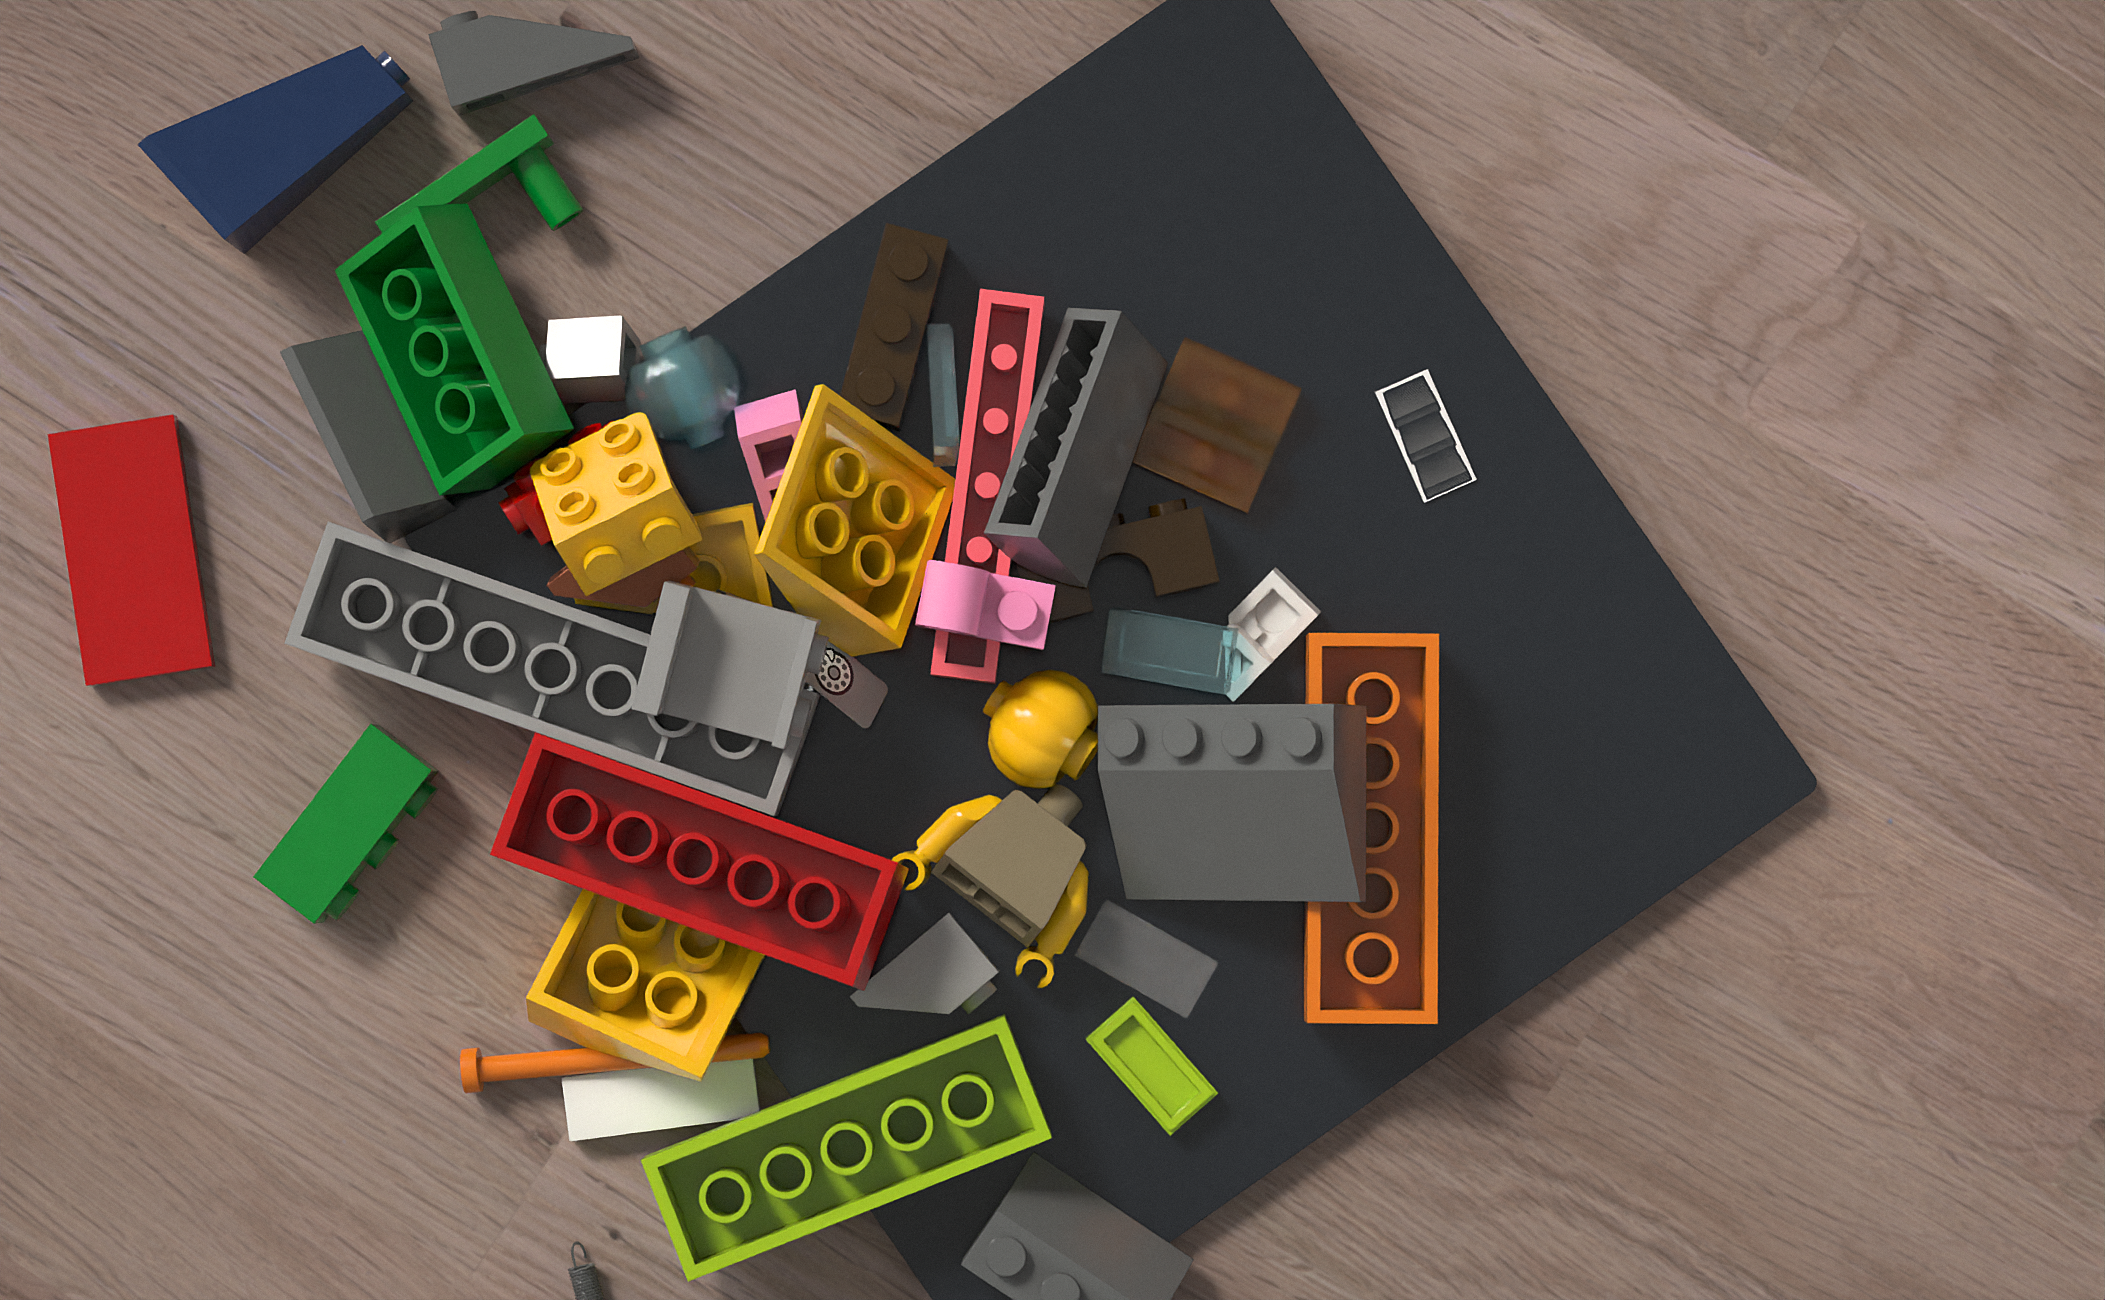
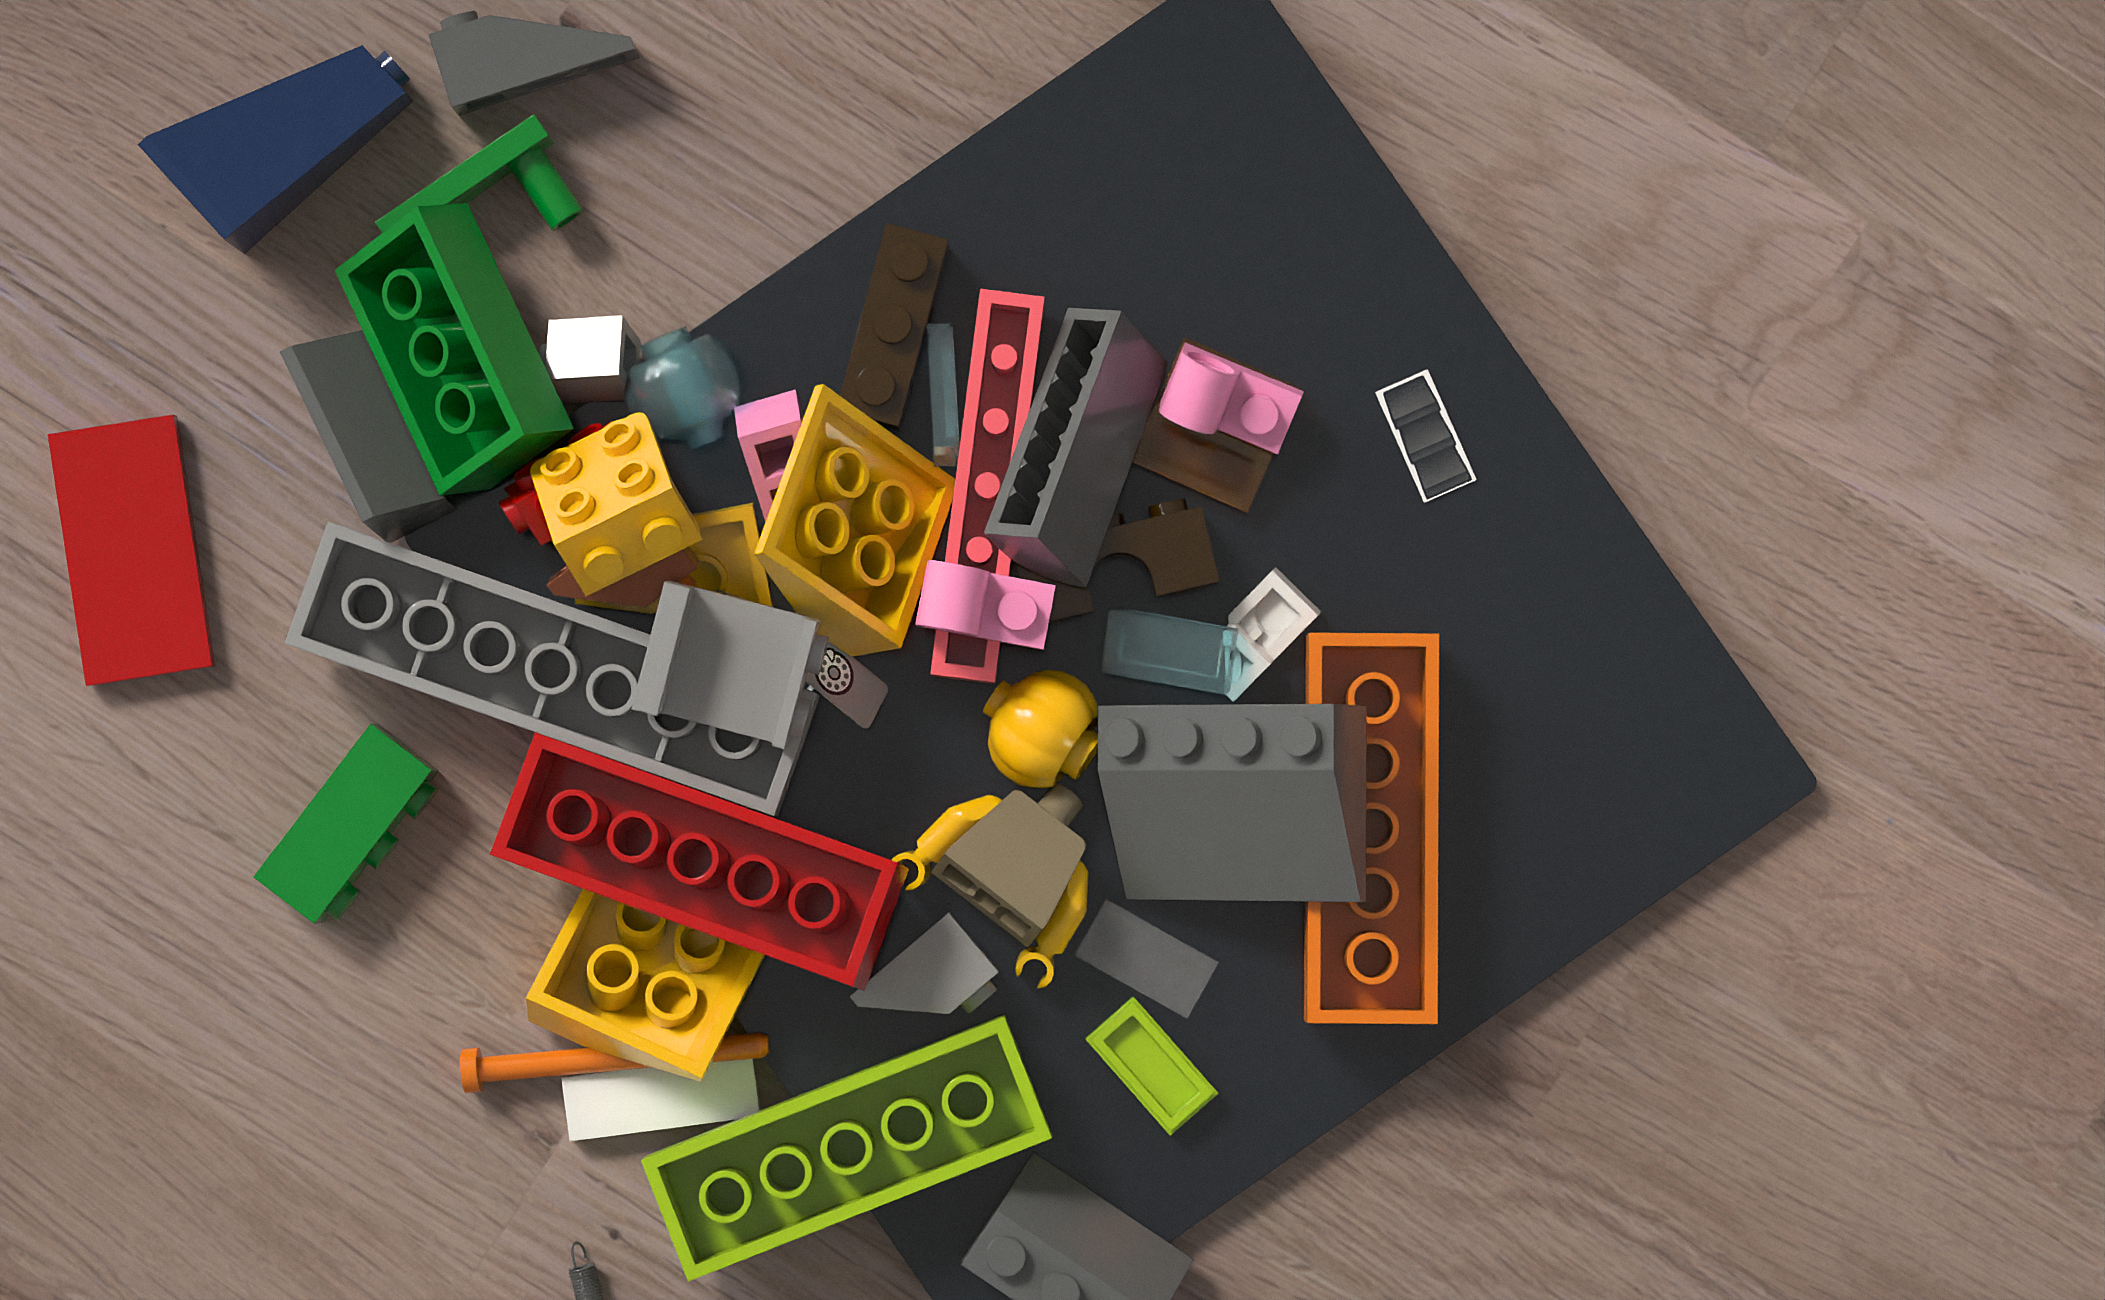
(1224, 396): none -> bright pink plate

